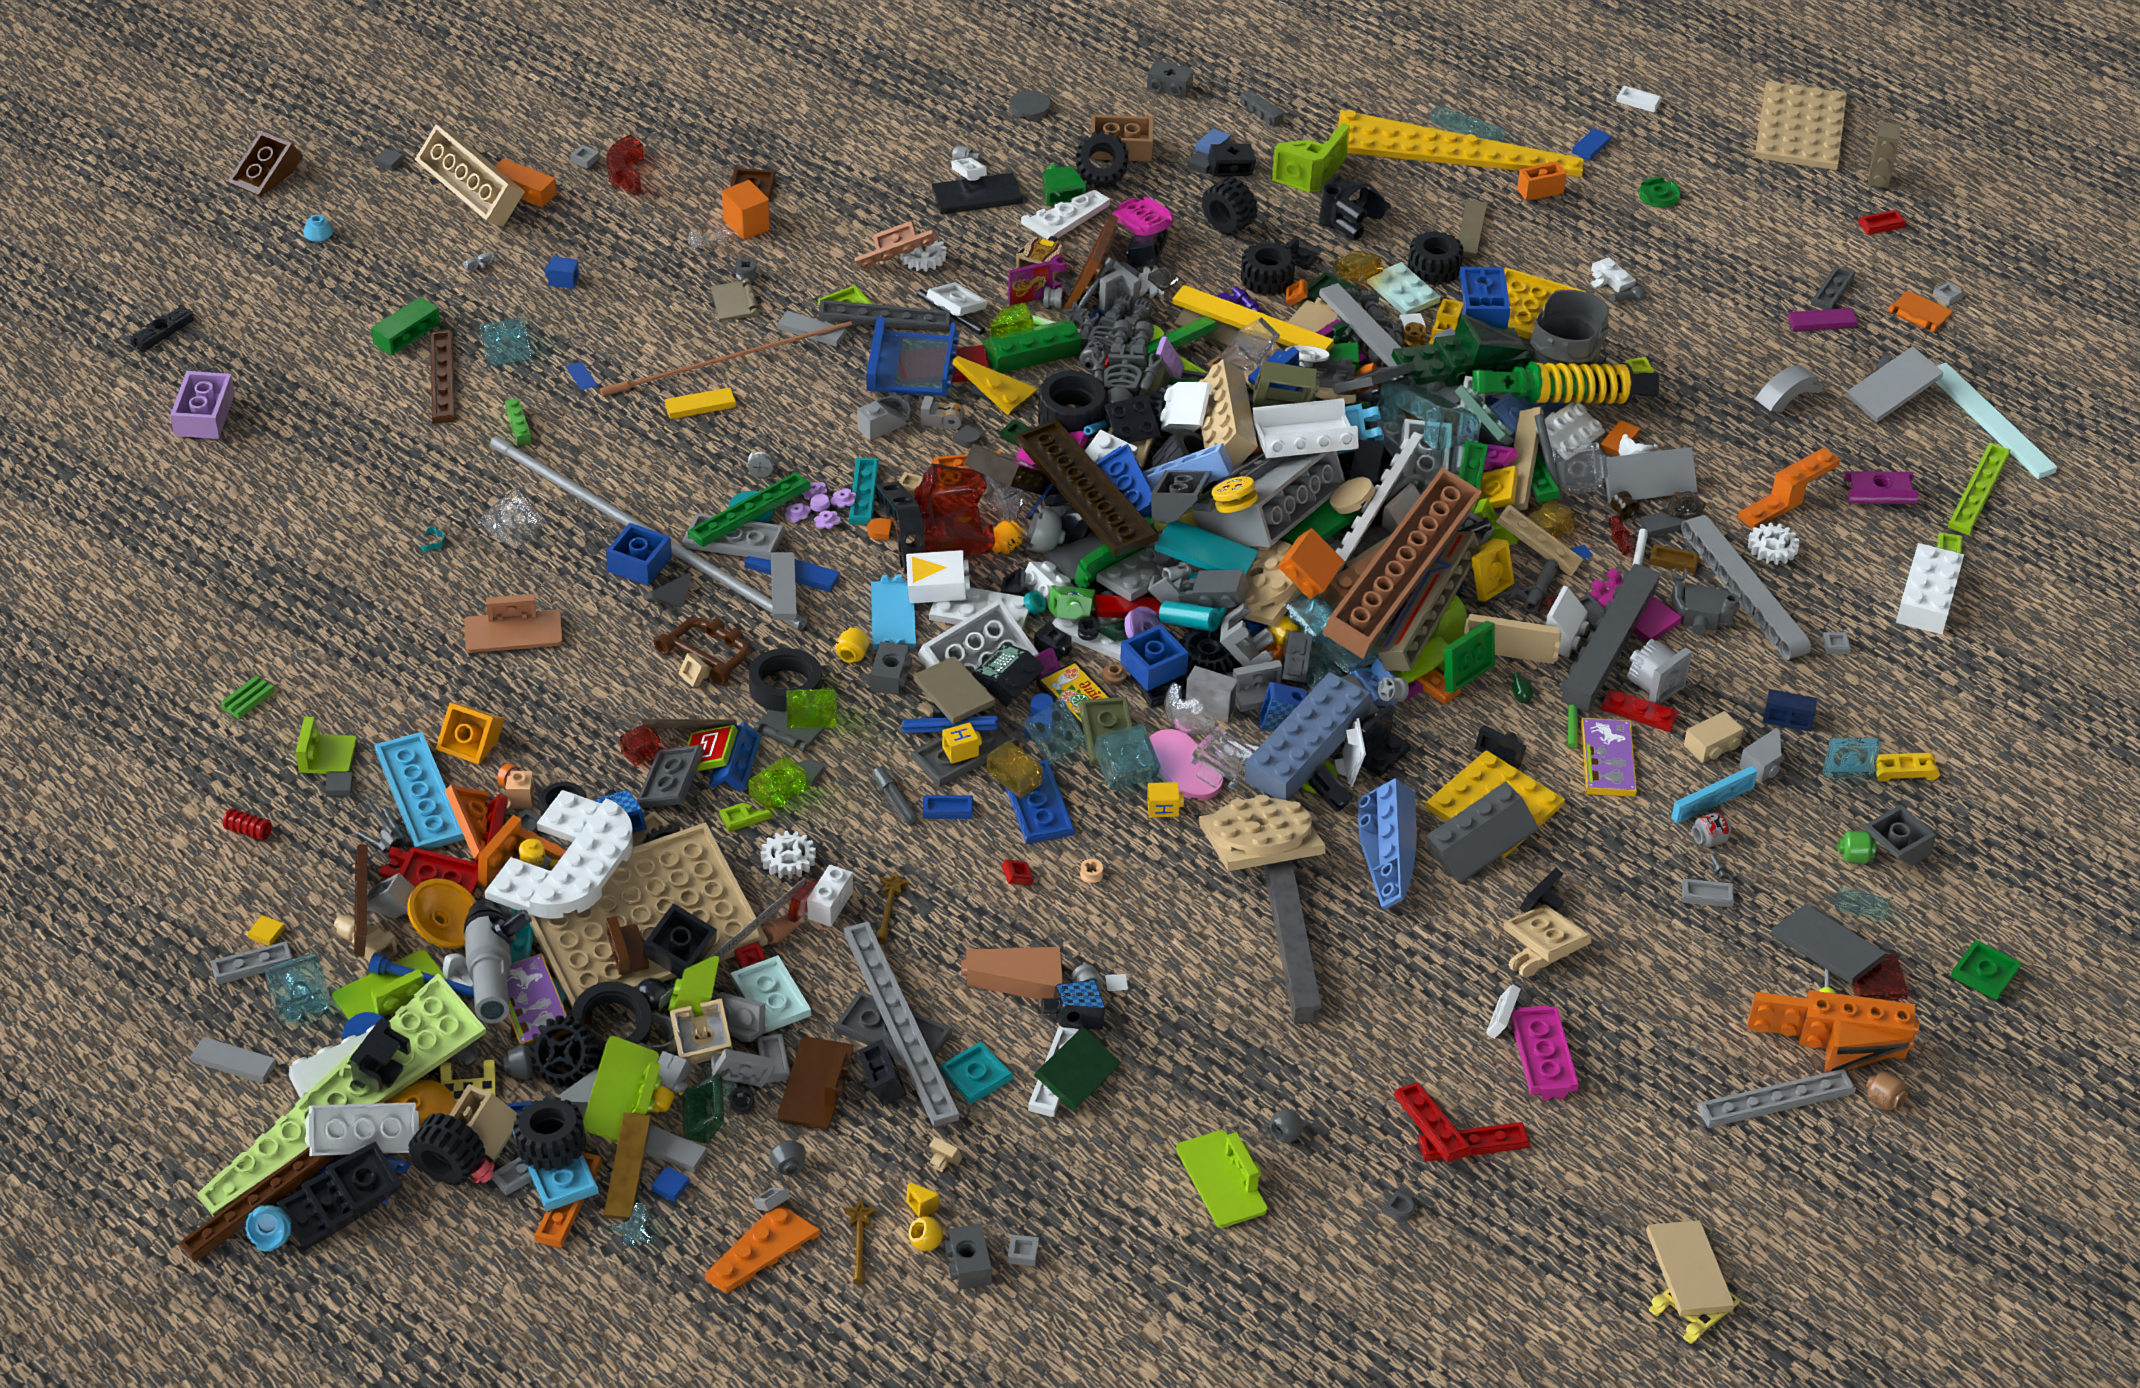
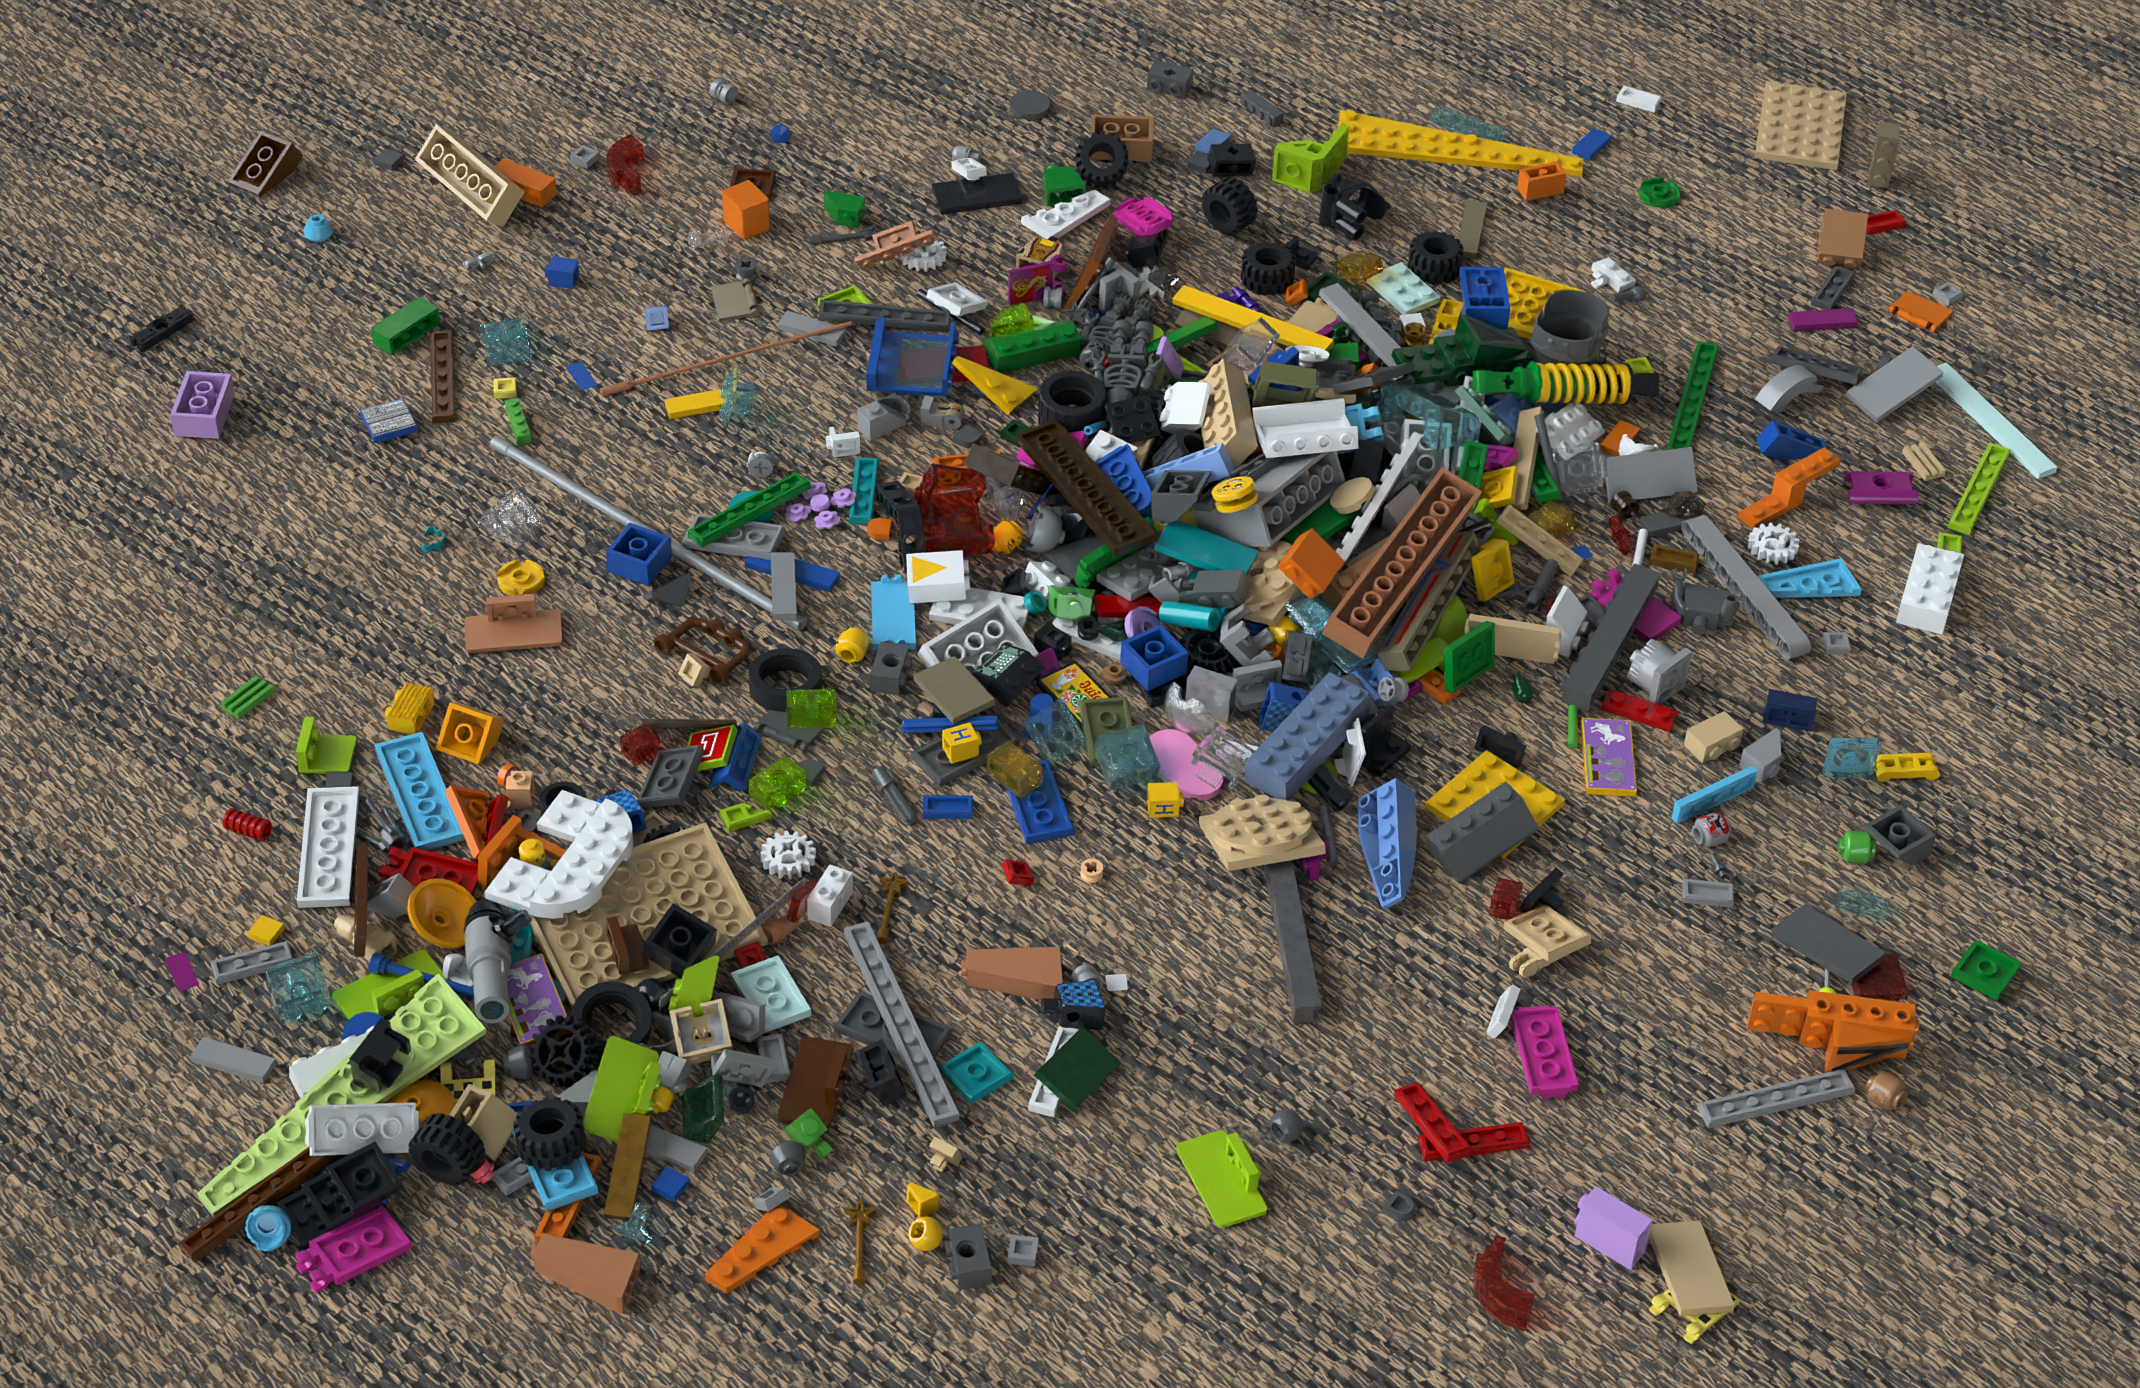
(181, 971): none -> magenta sticker
(328, 847): none -> white plate
(352, 1249): none -> dark pink tile
(388, 420): none -> tile
(410, 708): none -> yellow brick
(505, 388): none -> light yellow tile
(527, 581): none -> yellow tile
(588, 1269): none -> nougat slope
(656, 317): none -> medium blue tile
(721, 90): none -> light grey wheel
(737, 397): none -> clear light blue bracket
(780, 133): none -> blue rock
(807, 1131): none -> bright green brick
(843, 444): none -> white bracket
(844, 208): none -> green slope
(866, 234): none -> dark grey piece
(1311, 864): none -> magenta bracket
(1328, 835): none -> flat silver bar
(1495, 1295): none -> clear red arch
(1505, 899): none -> clear red brick
(1612, 1227): none -> lavender brick
(1693, 396): none -> green tile
(1787, 442): none -> blue slope
(1814, 580): none -> medium azure wing
(1817, 364): none -> dark grey tile
(1842, 238): none -> medium nougat slope
(1927, 460): none -> tan tile

